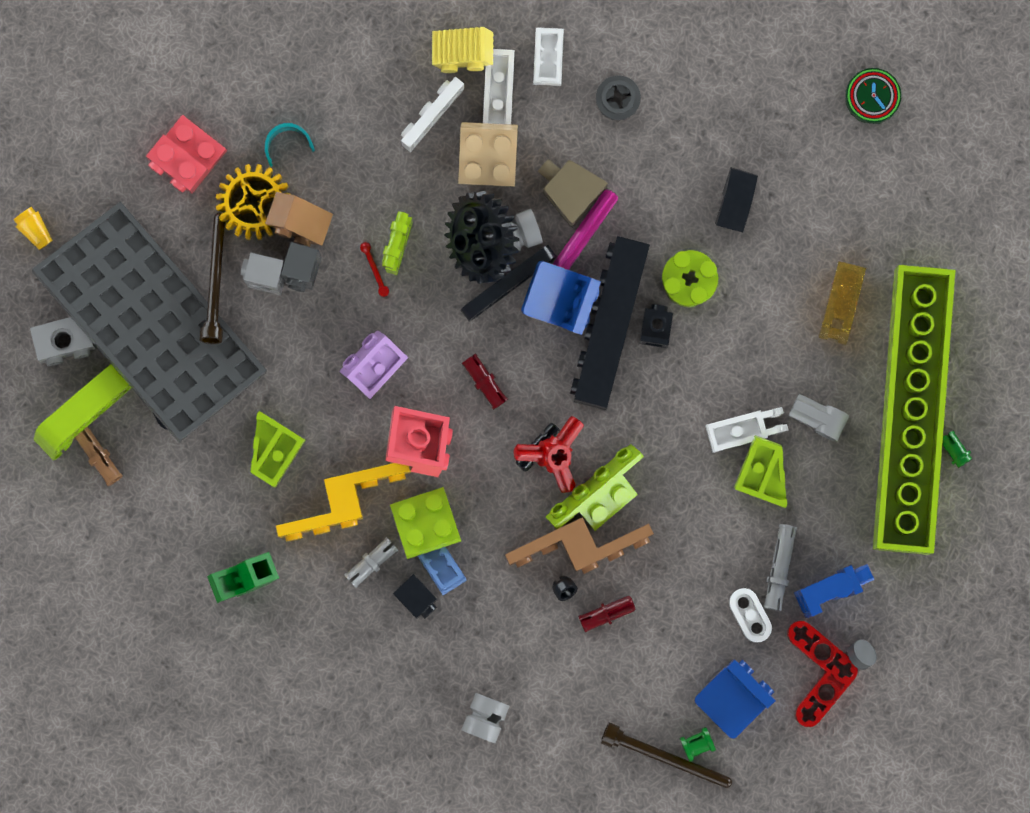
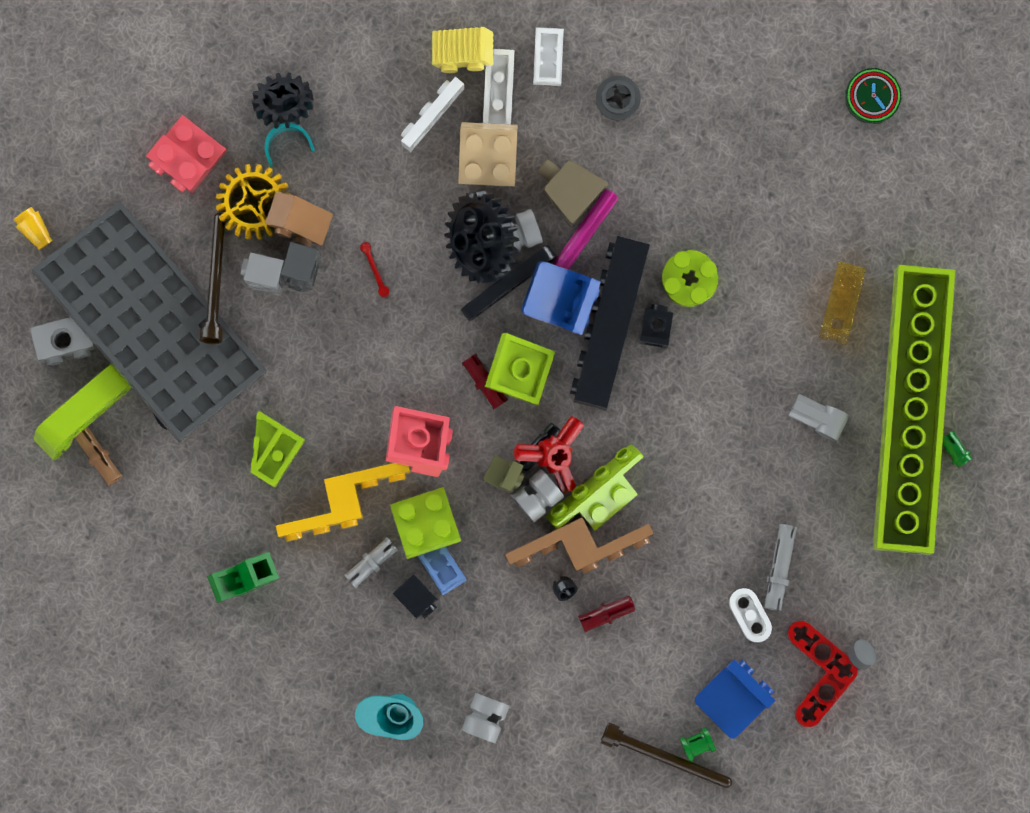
(282, 100): none -> black gear
(373, 363): lavender bracket -> none
(389, 716): none -> teal piece
(399, 236): lime plate -> none
(504, 474): none -> olive bracket
(520, 369): none -> lime plate
(537, 495): none -> light grey wheel
(736, 200): black slope -> none
(742, 429): white hinge -> none
(763, 472): lime wing -> none
(841, 585): blue hips -> none

